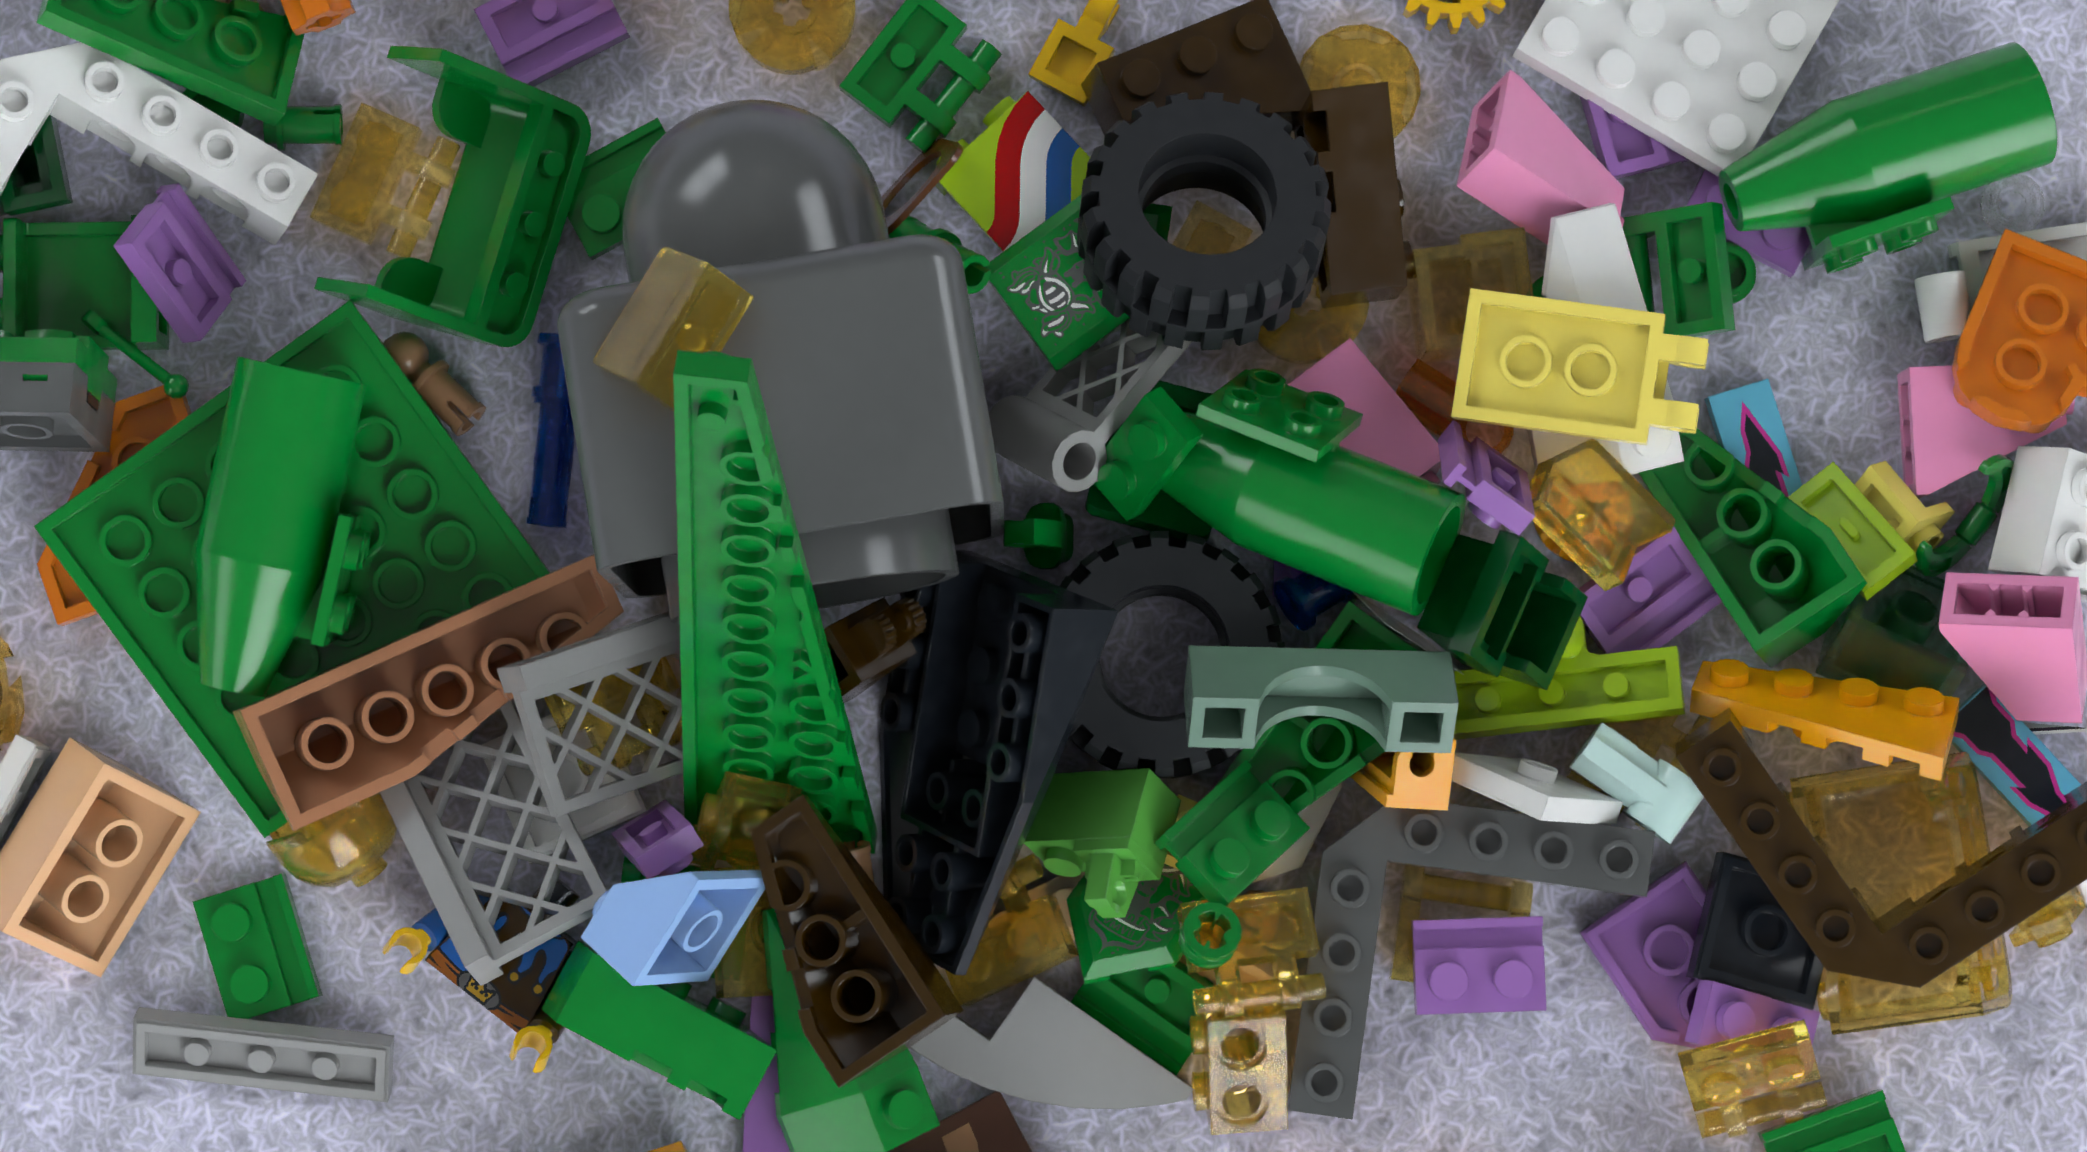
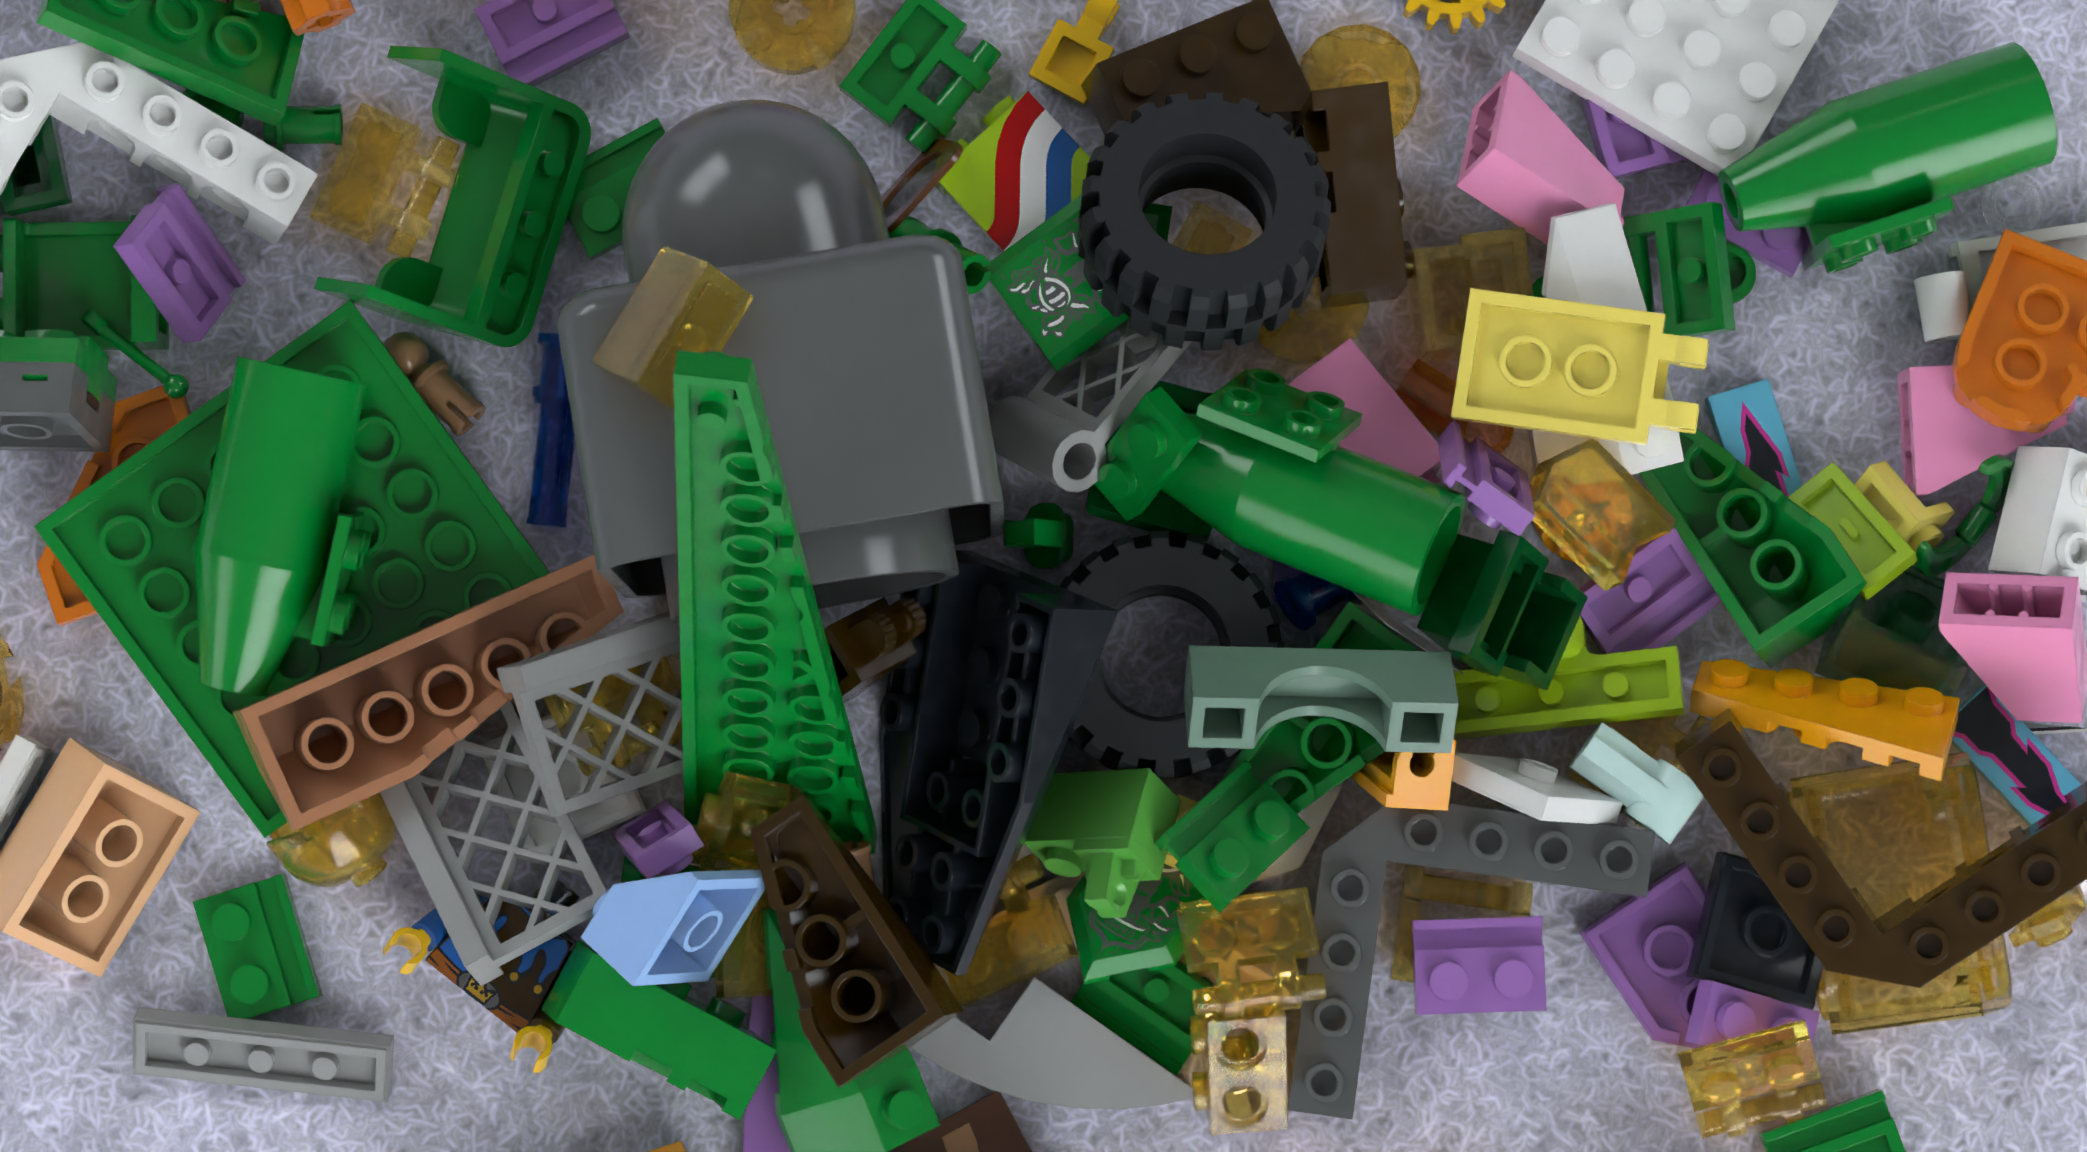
(1204, 955): green bush -> none

